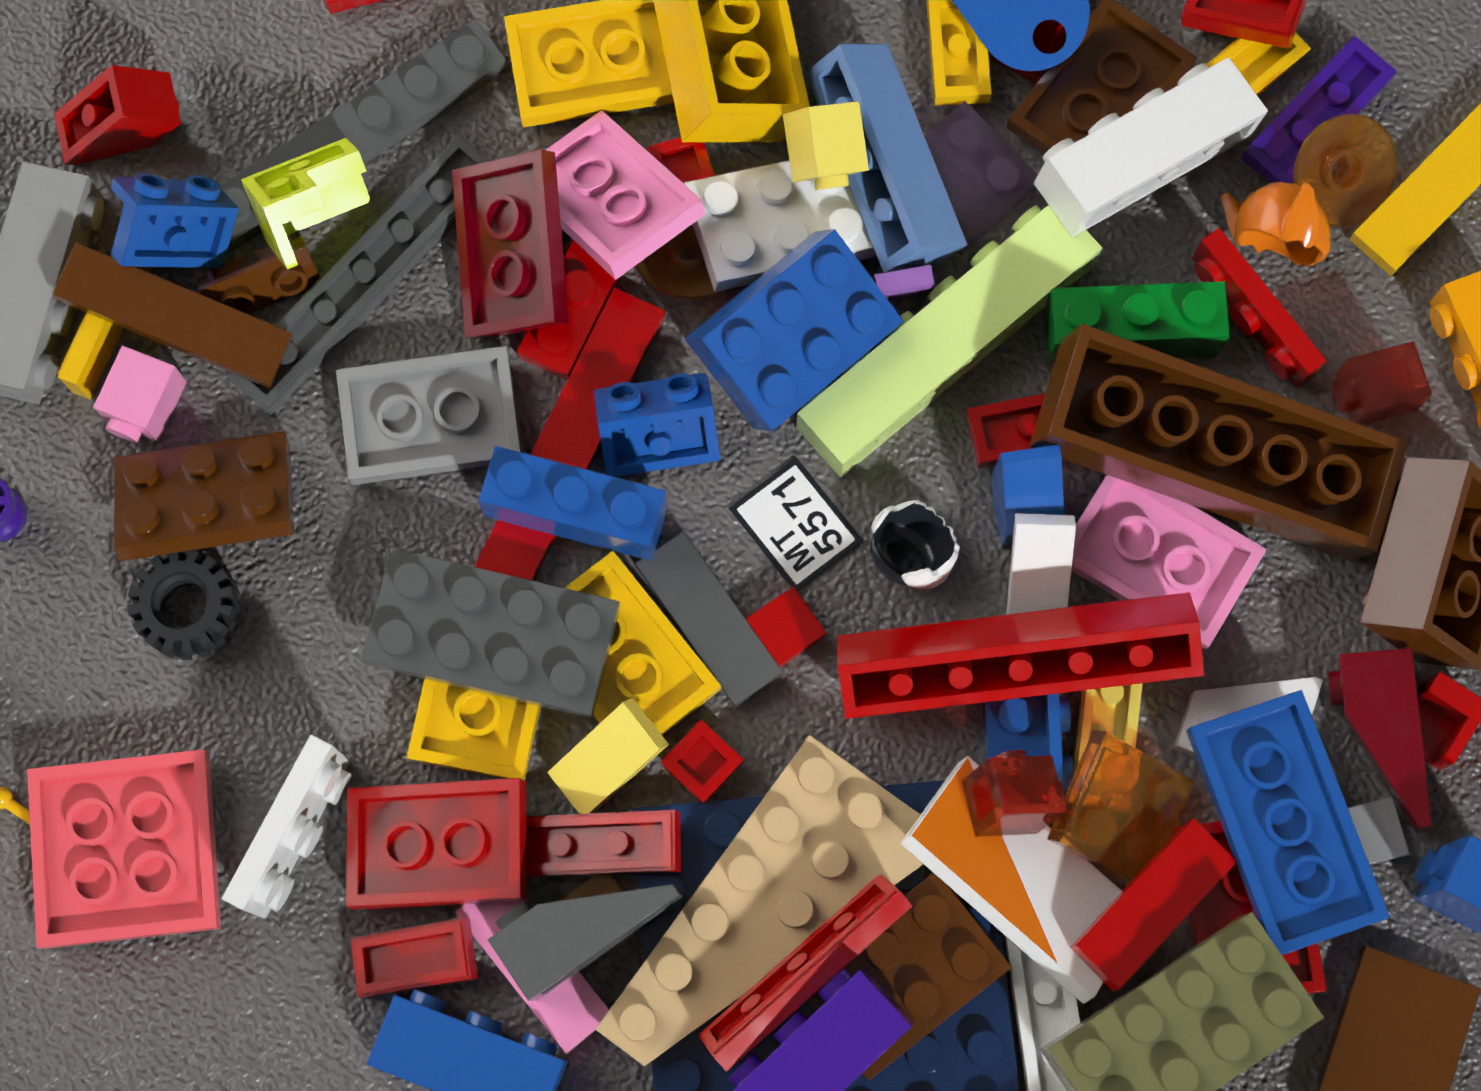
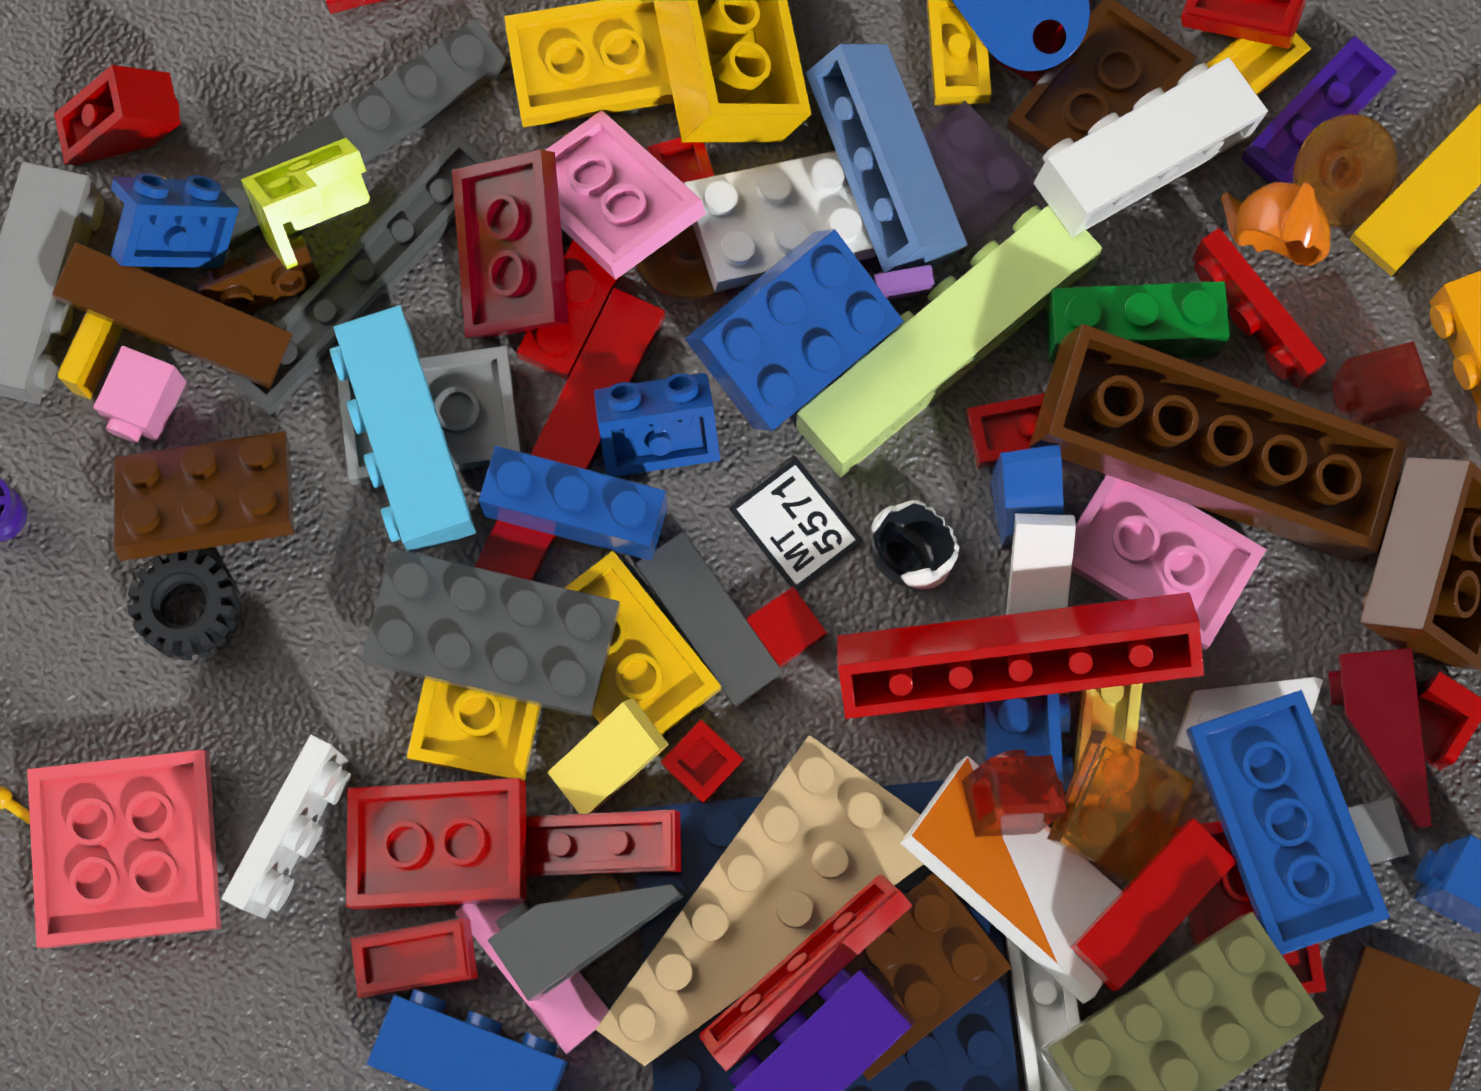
(403, 430): none -> medium azure brick
(826, 144): light yellow brick -> none

